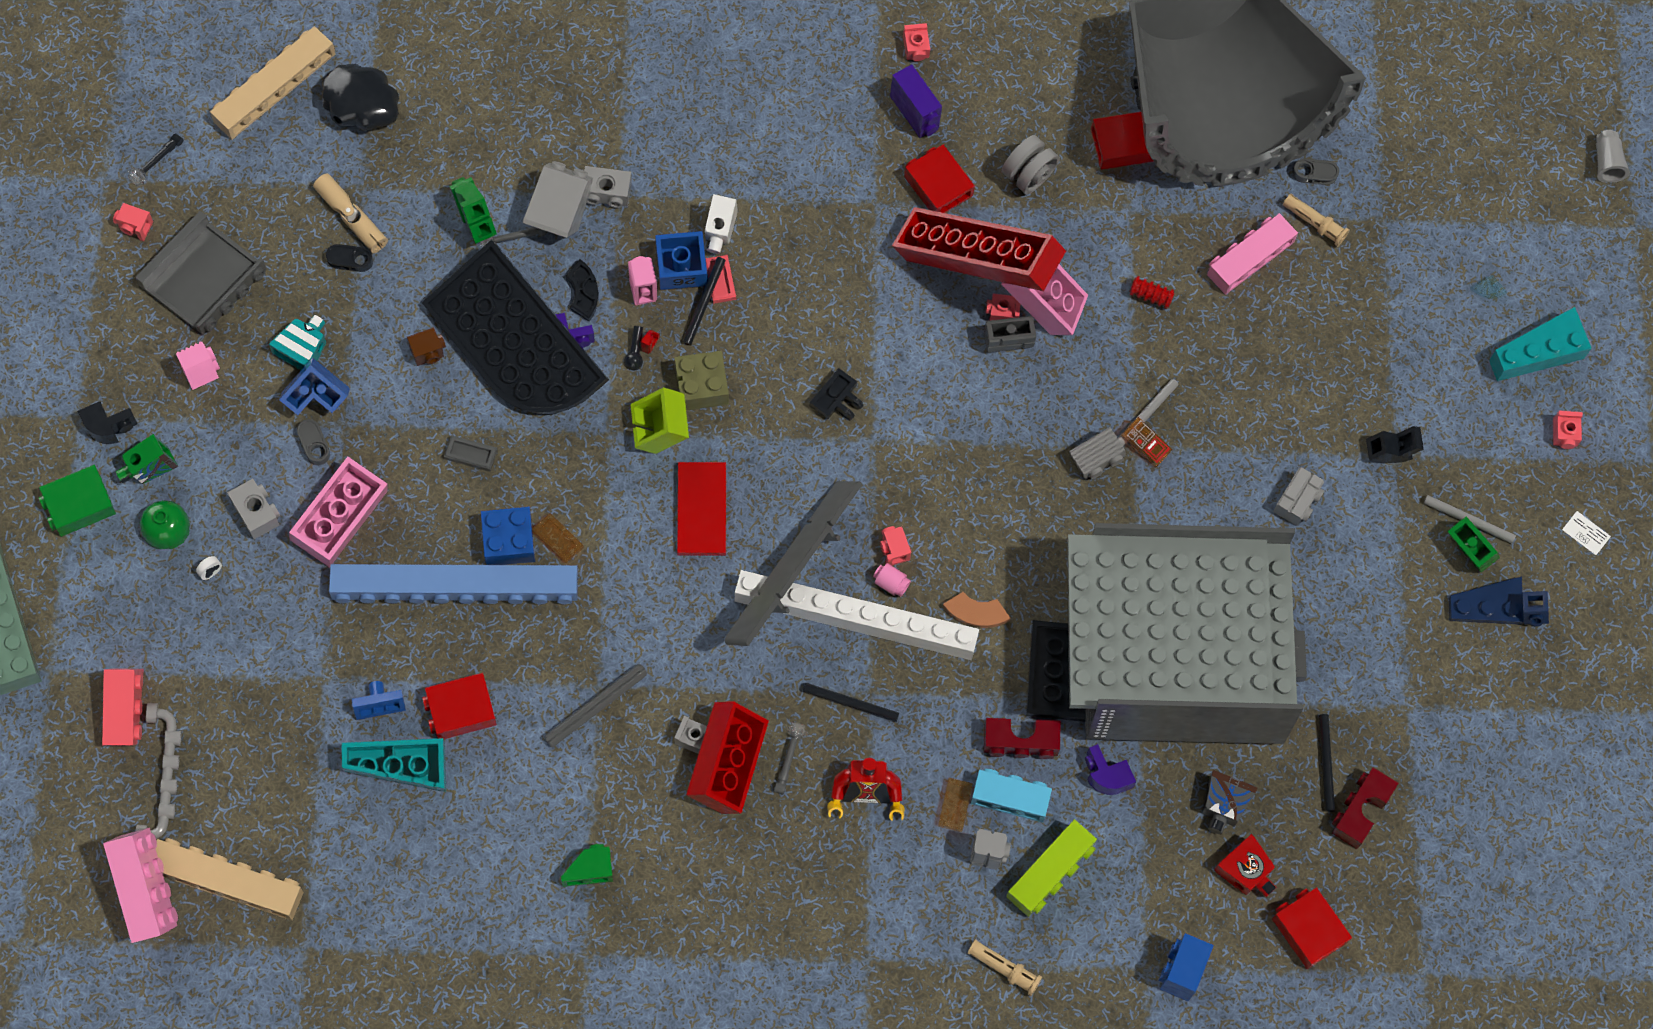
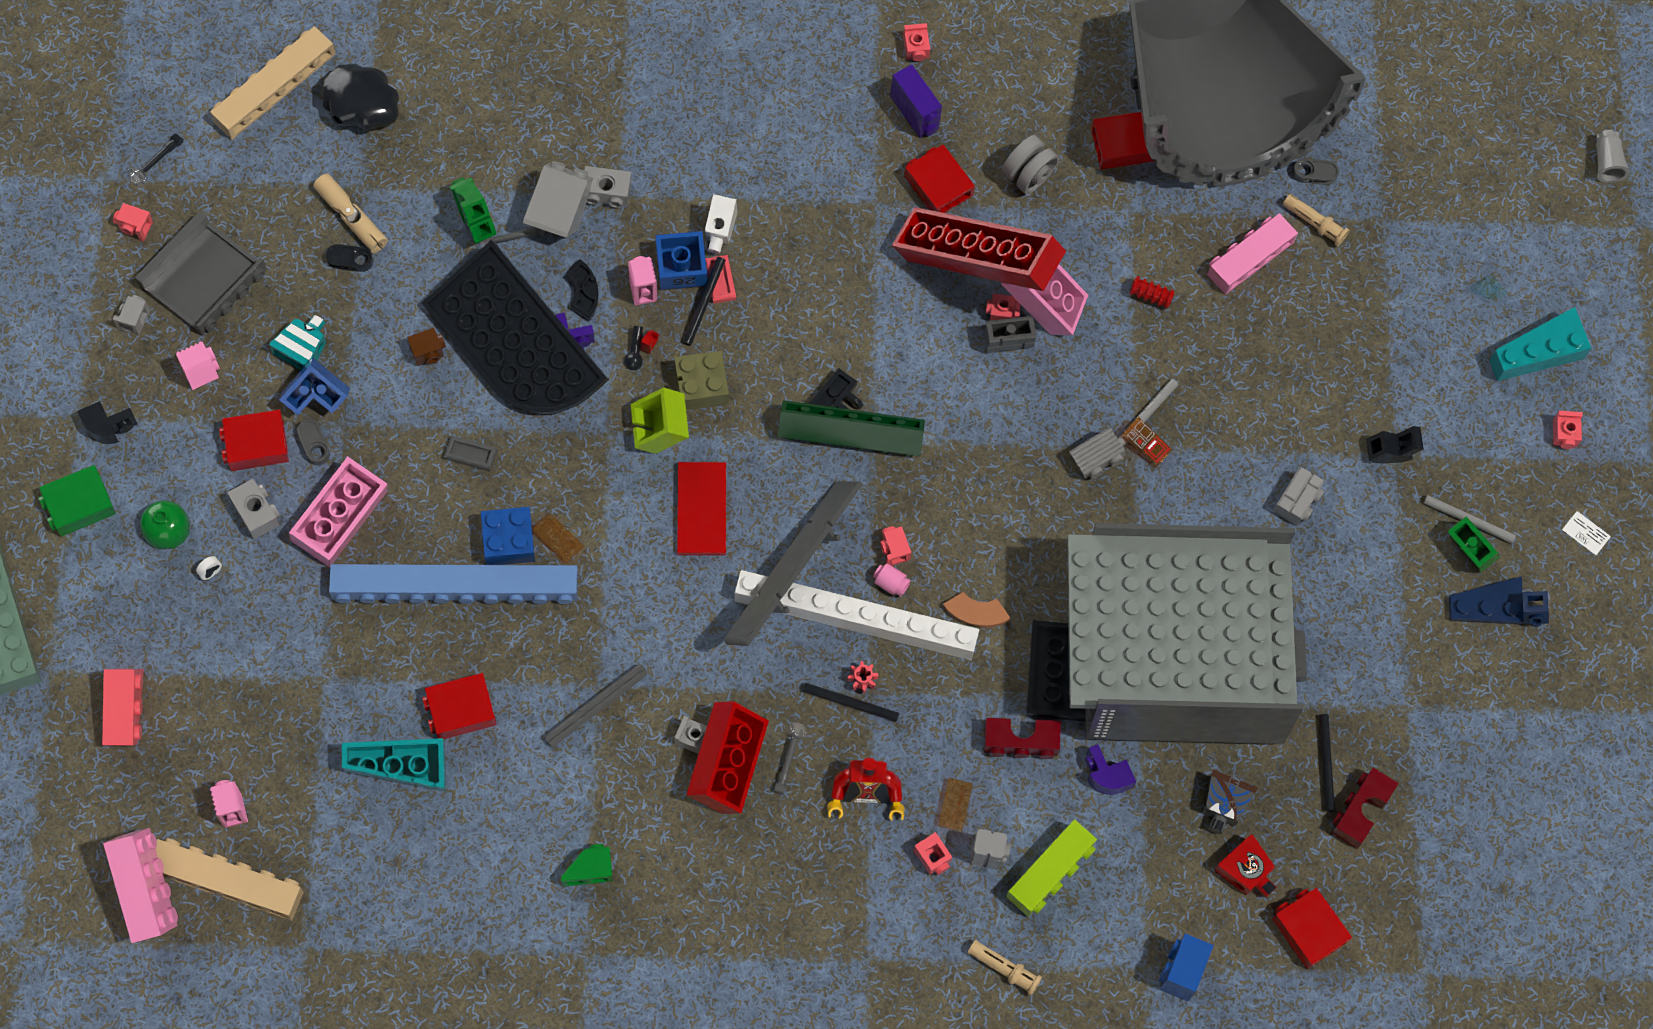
(132, 315): none -> light grey brick
(147, 461): green torso -> none
(170, 763): light grey bar -> none
(228, 803): none -> bright pink brick
(254, 440): none -> red brick
(378, 702): blue tile -> none
(851, 428): none -> dark green brick
(869, 675): none -> coral gear
(935, 846): none -> coral brick
(1011, 795): medium azure brick -> none

